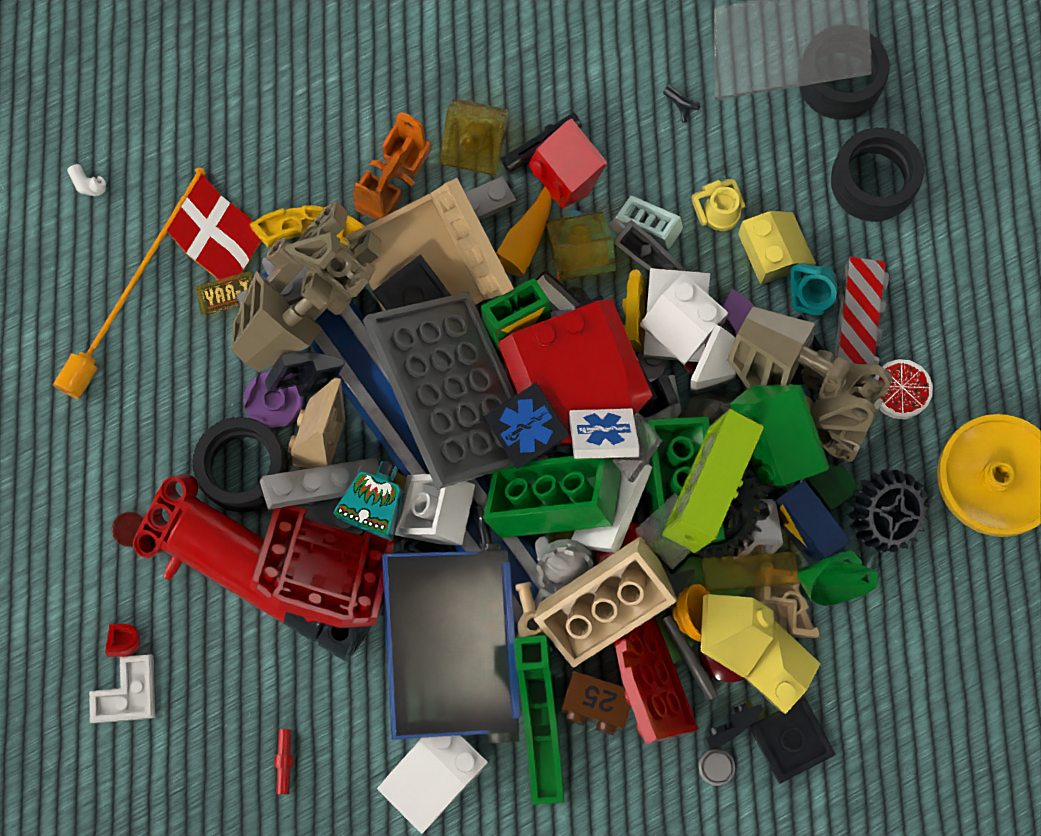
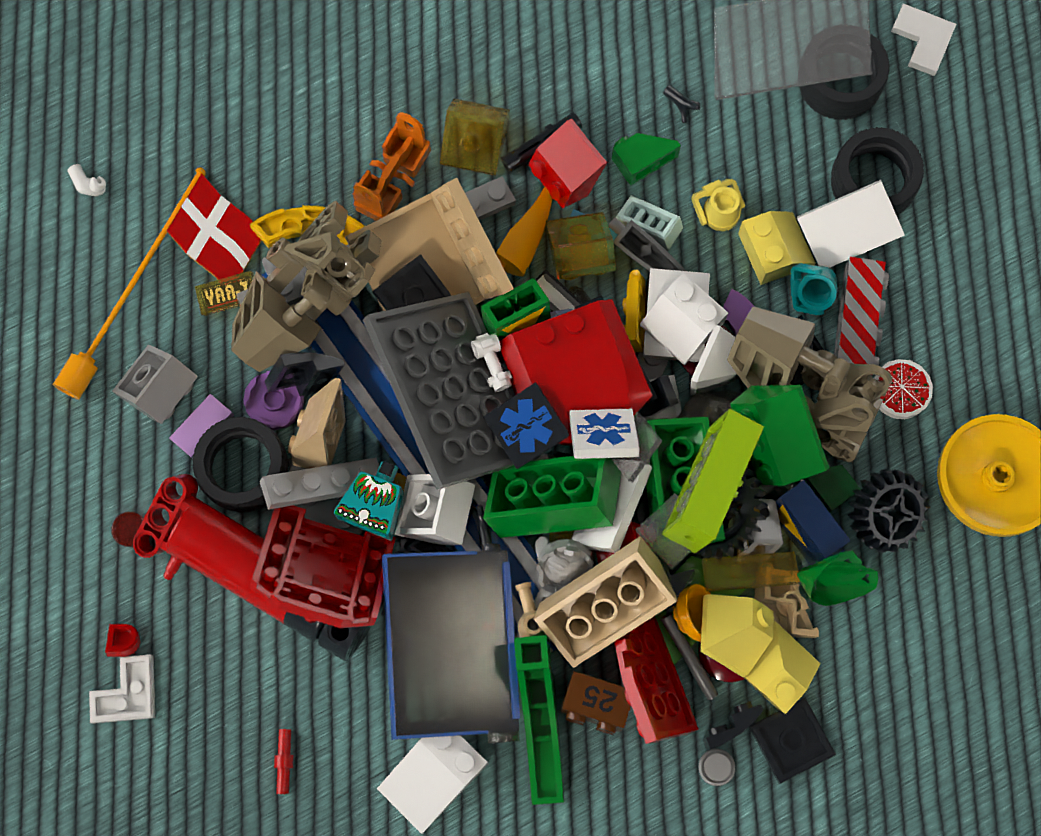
(155, 383): none -> light grey slope
(202, 418): none -> lavender tile
(486, 347): none -> white bar
(643, 155): none -> green slope
(851, 225): none -> white tile
(930, 34): none -> white tile

